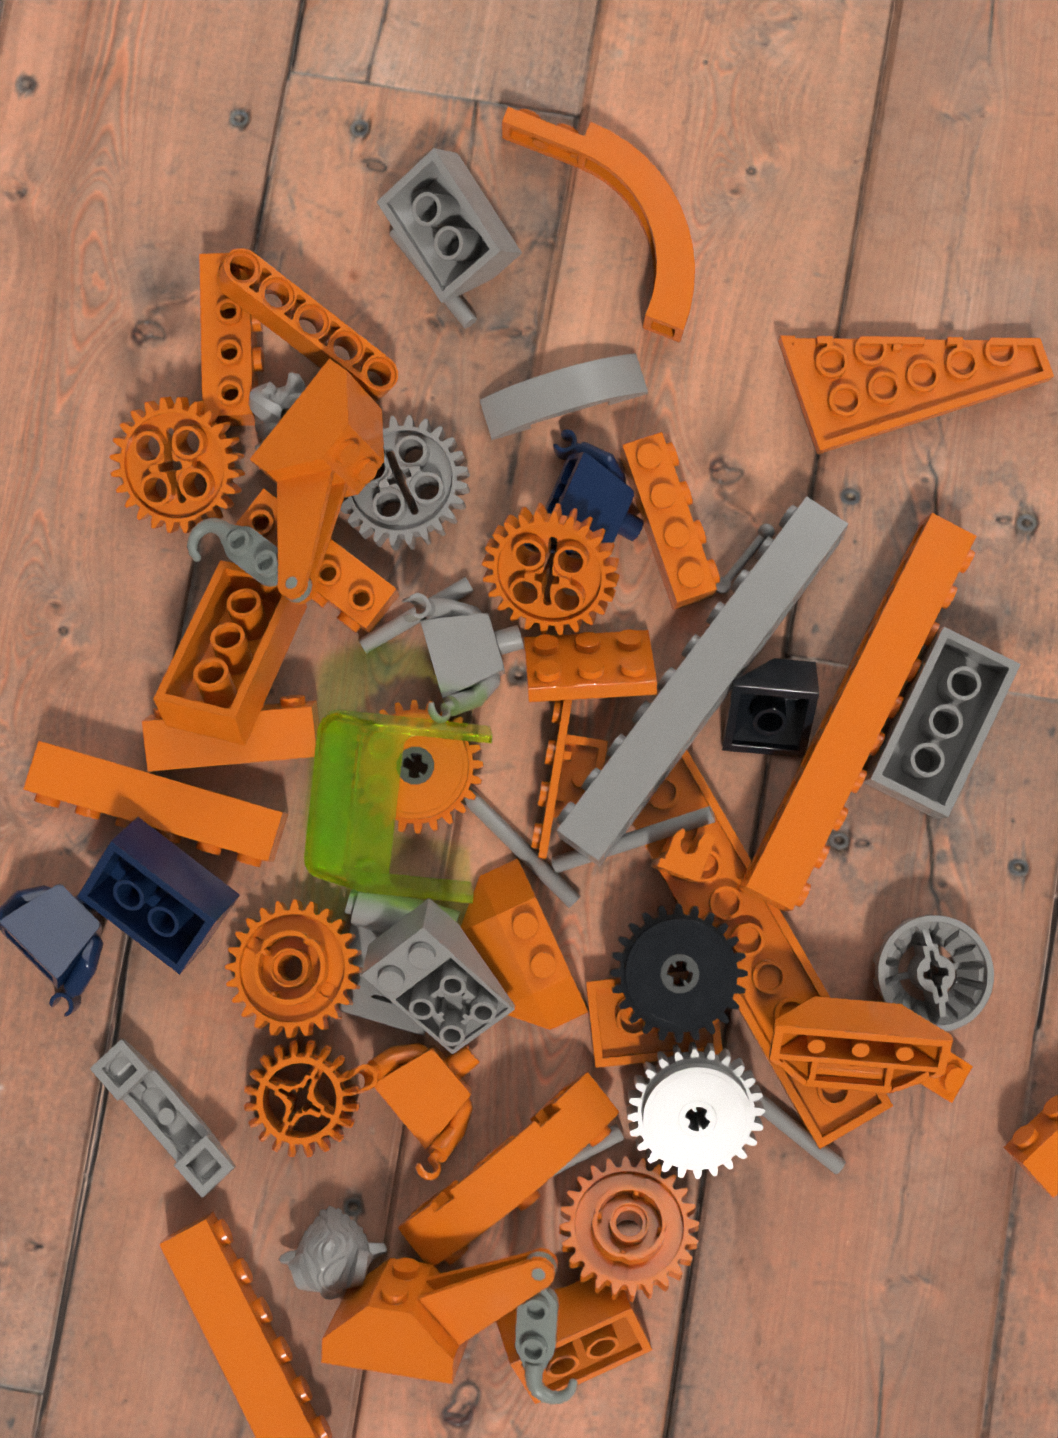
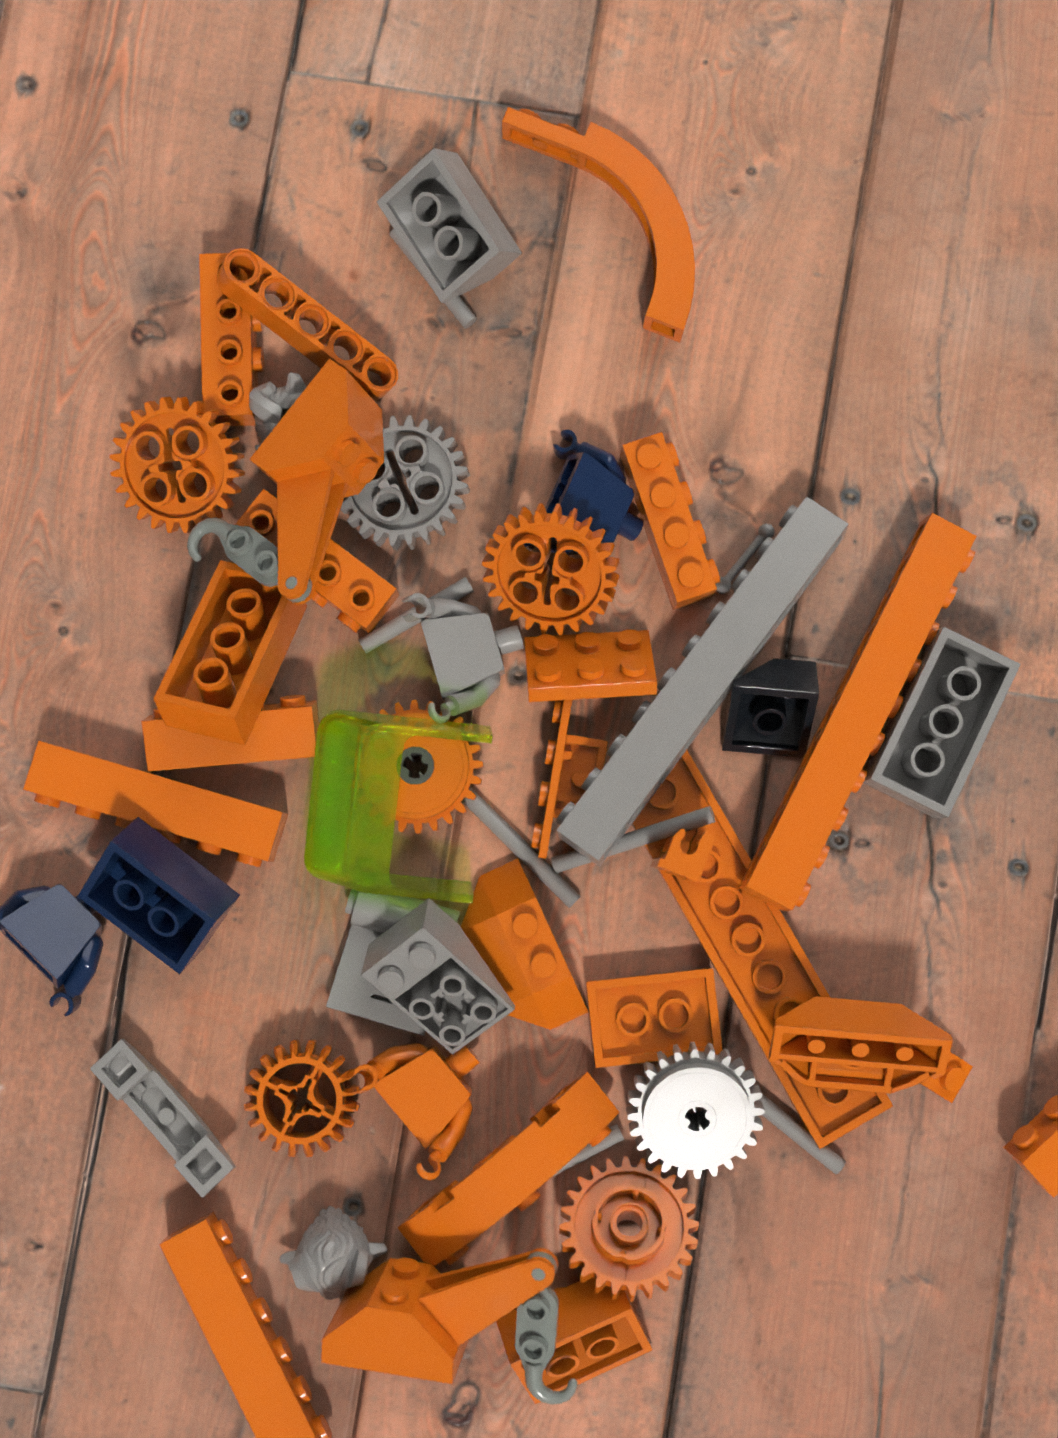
(263, 962): orange gear -> none
(562, 393): light grey slope -> none
(704, 954): black gear -> none
(890, 382): orange wing -> none
(970, 973): light grey gear -> none

